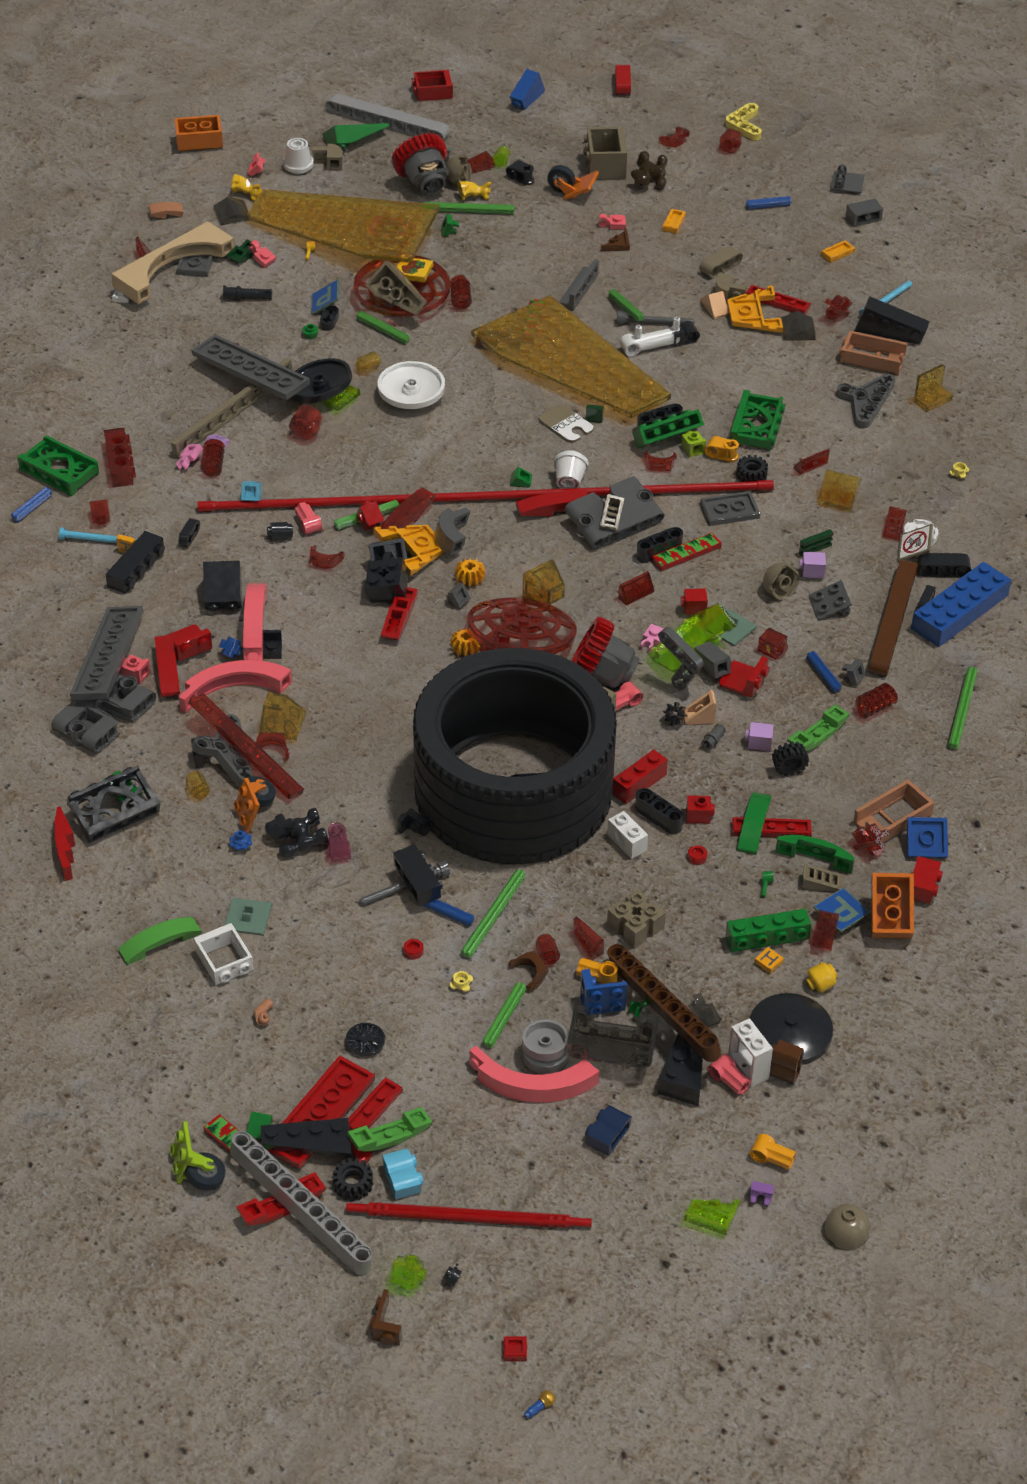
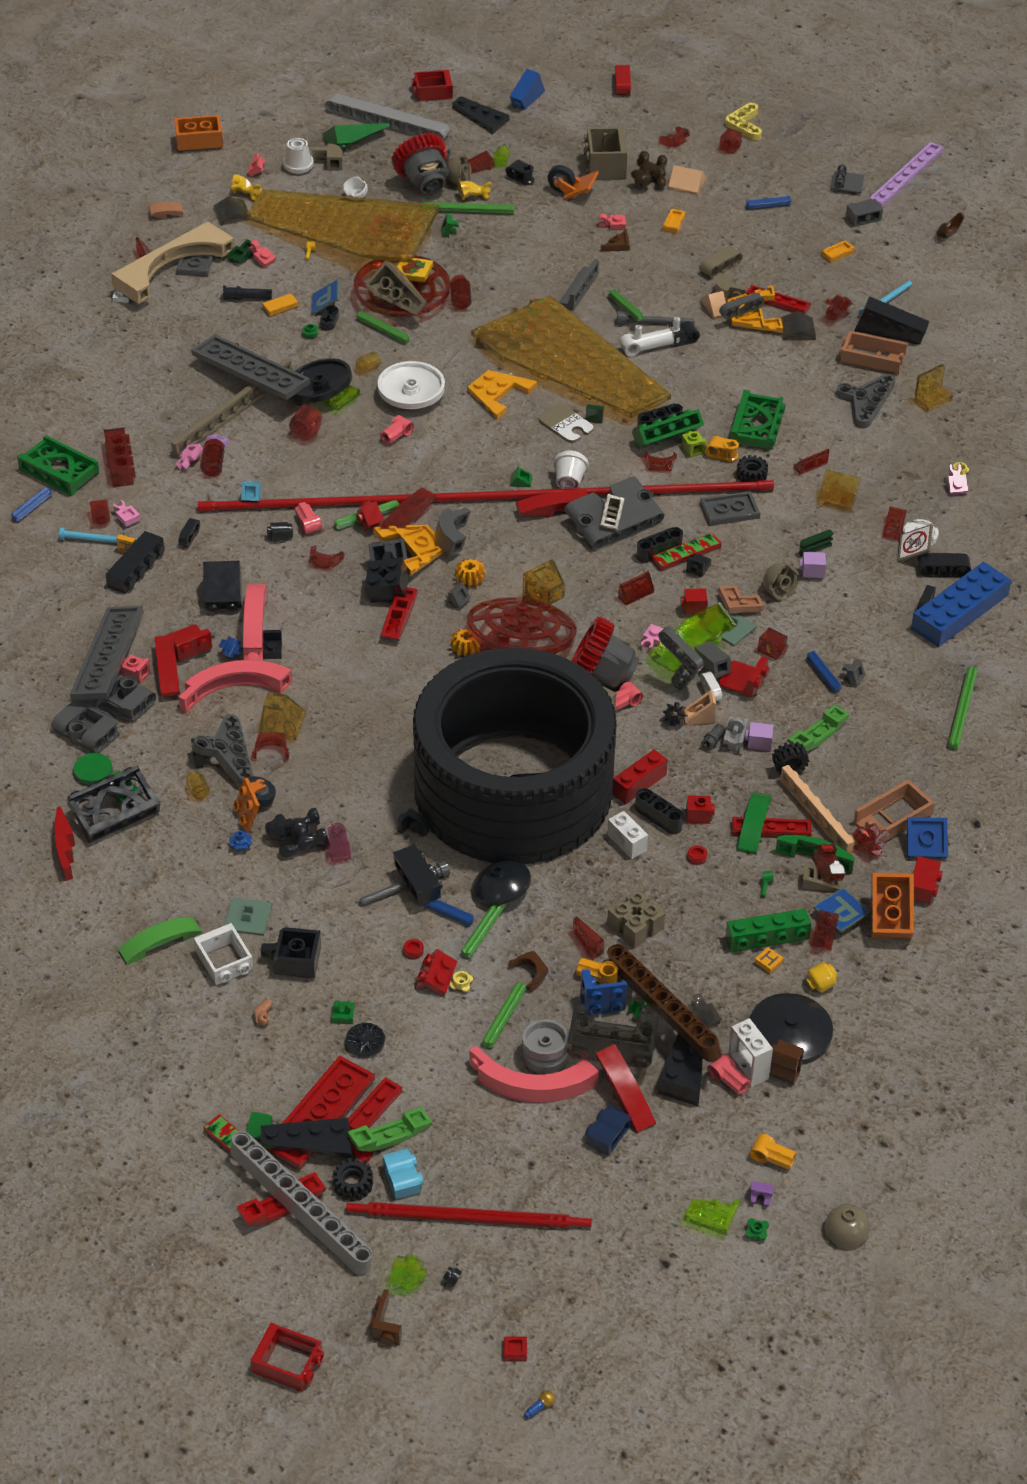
(92, 768): none -> green tile
(126, 515): none -> bright pink plate
(200, 1169): plate -> none
(246, 746): clear red tile -> none
(279, 1334): none -> red window
(280, 304): none -> light orange tile
(295, 952): none -> black hinge
(343, 1012): none -> green tile
(355, 187): none -> white hair
(399, 427): none -> coral piece
(436, 972): none -> red bracket
(483, 114): none -> black wing
(493, 386): none -> light orange wing
(501, 882): none -> black dish
(547, 949): clear red brick -> none
(626, 1088): none -> red slope
(686, 180): none -> light nougat slope
(698, 565): none -> black bracket
(709, 683): none -> white beam
(731, 309): none -> dark grey beam
(735, 732): none -> light grey hips
(736, 603): none -> nougat plate
(757, 1235): none -> green plate
(816, 809): none -> light nougat plate
(828, 863): none -> clear red leg
(831, 600): dark grey hinge -> none
(875, 700): clear red piece -> none
(893, 618): reddish brown beam -> none
(907, 173): none -> lavender tile
(951, 226): none -> reddish brown helmet
(956, 482): none -> plate

